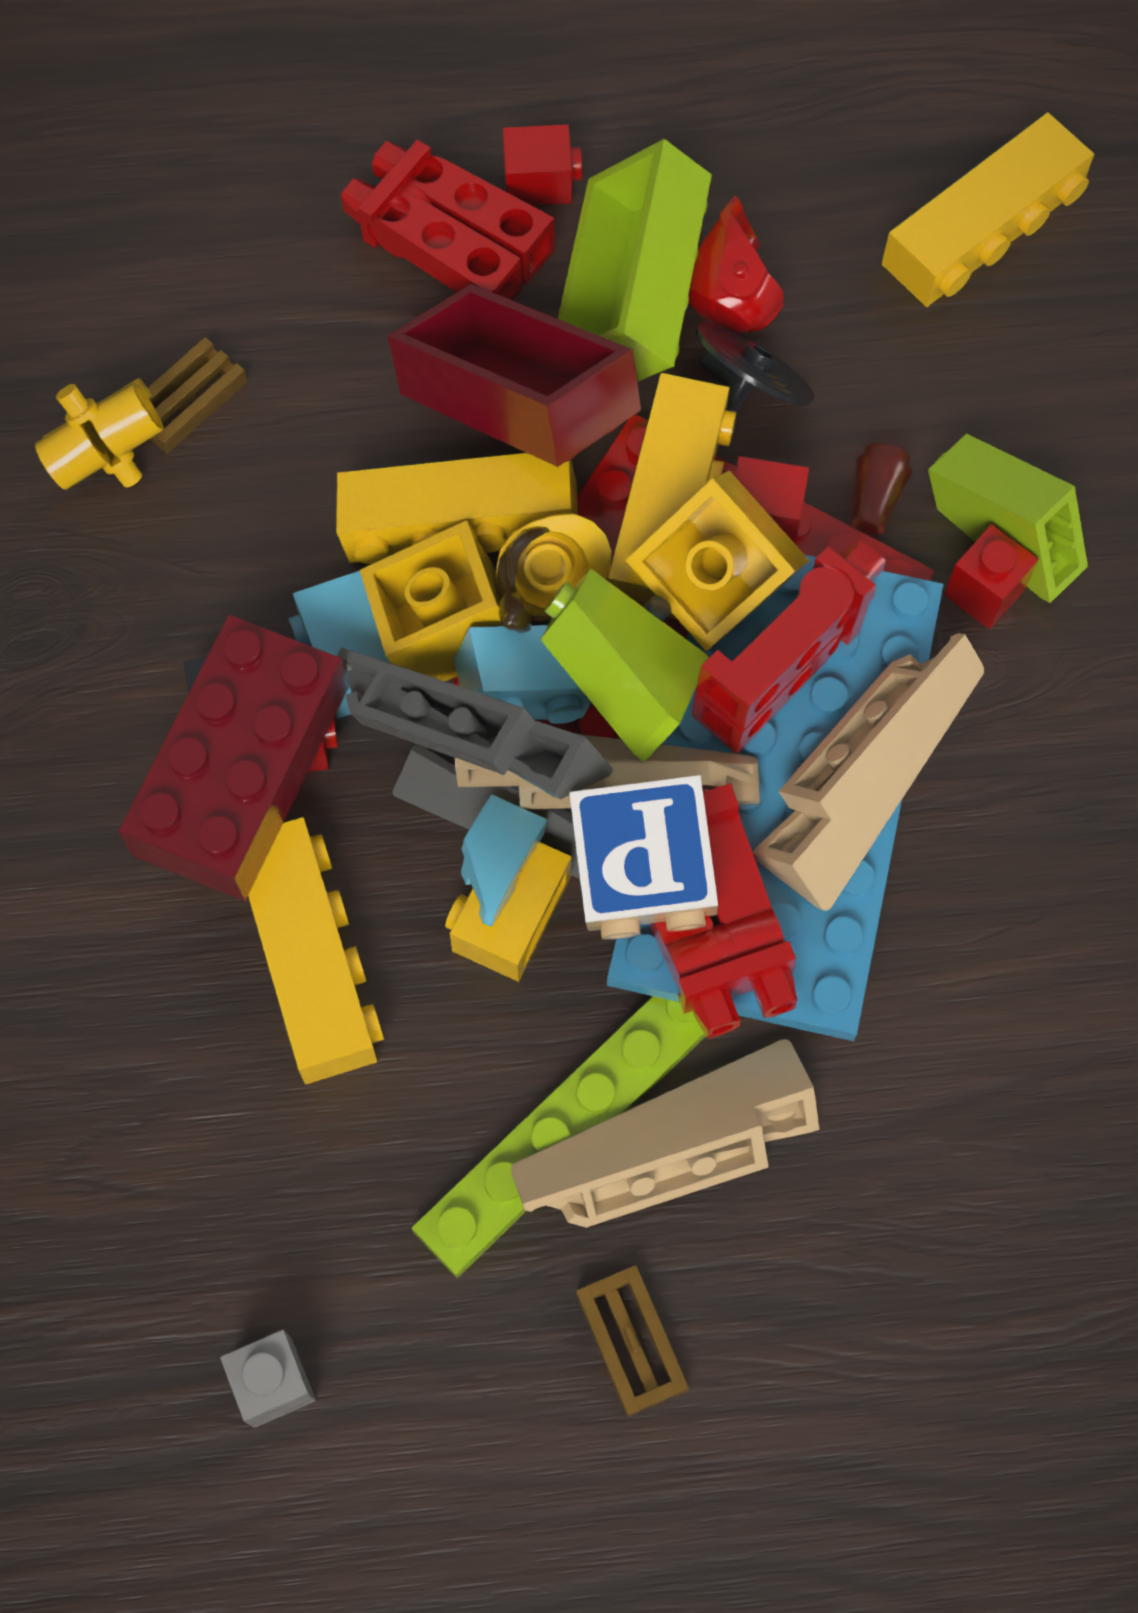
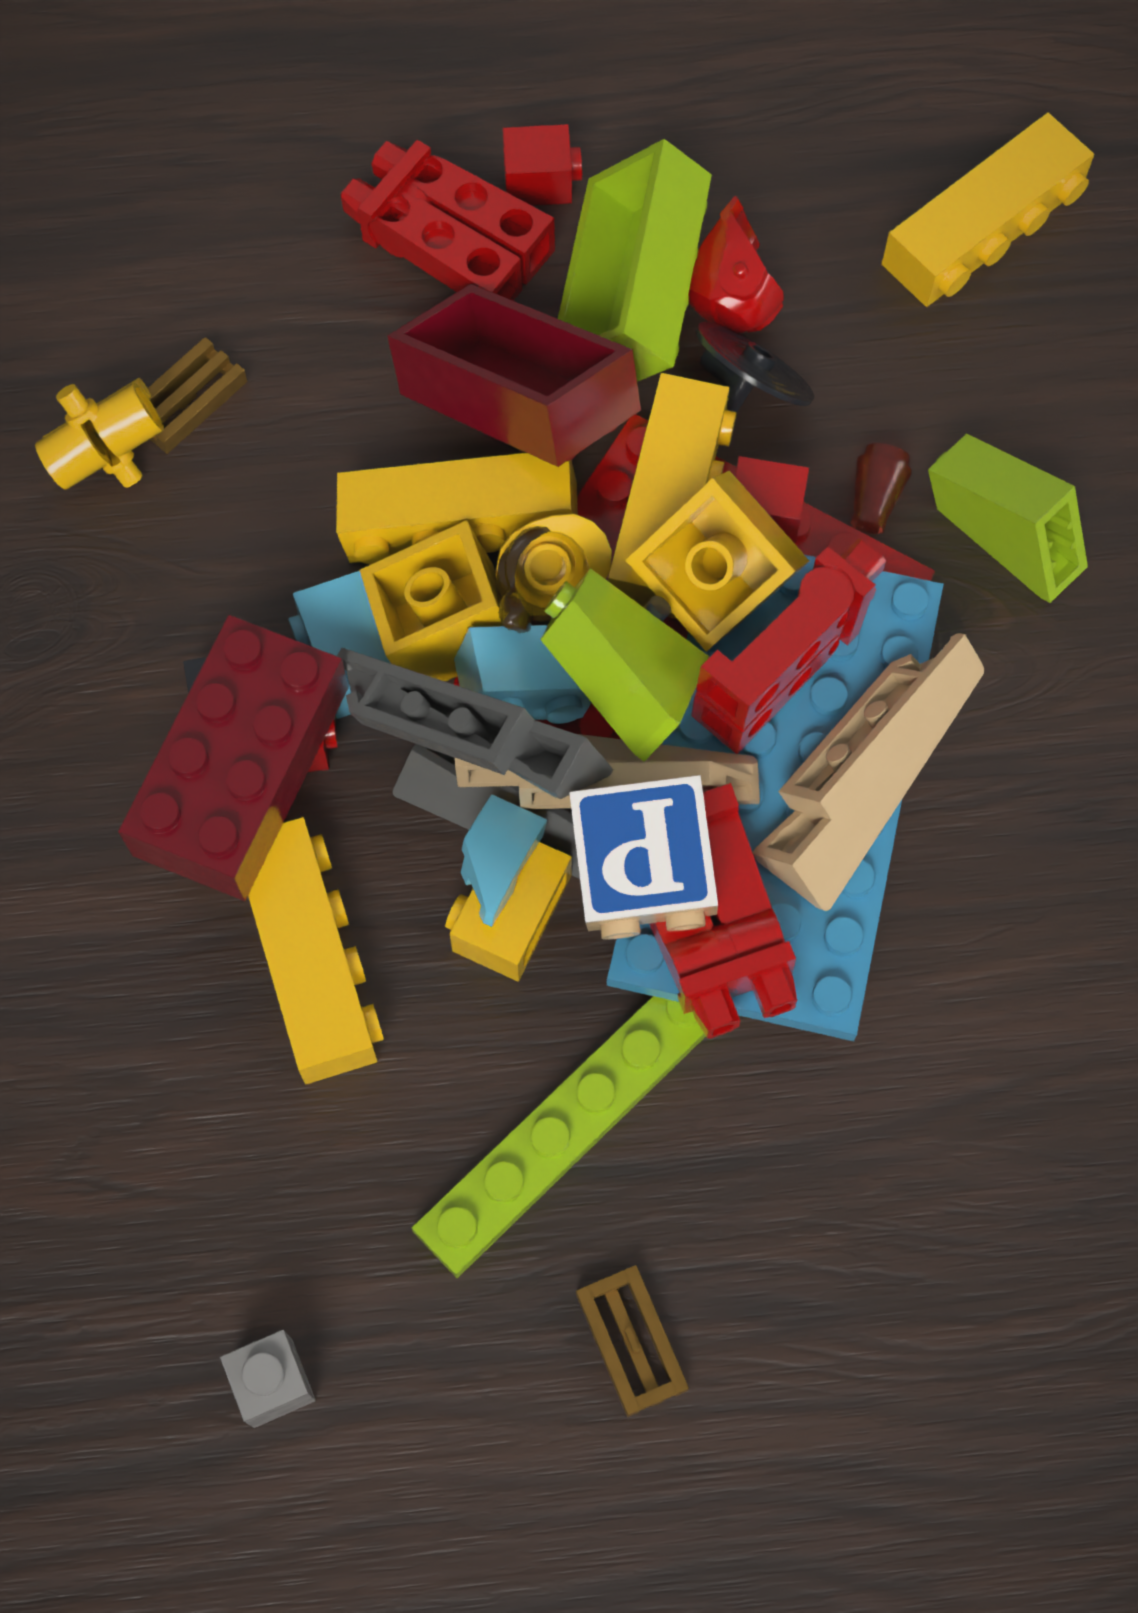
(675, 1141): tan wedge -> none
(990, 576): red brick -> none

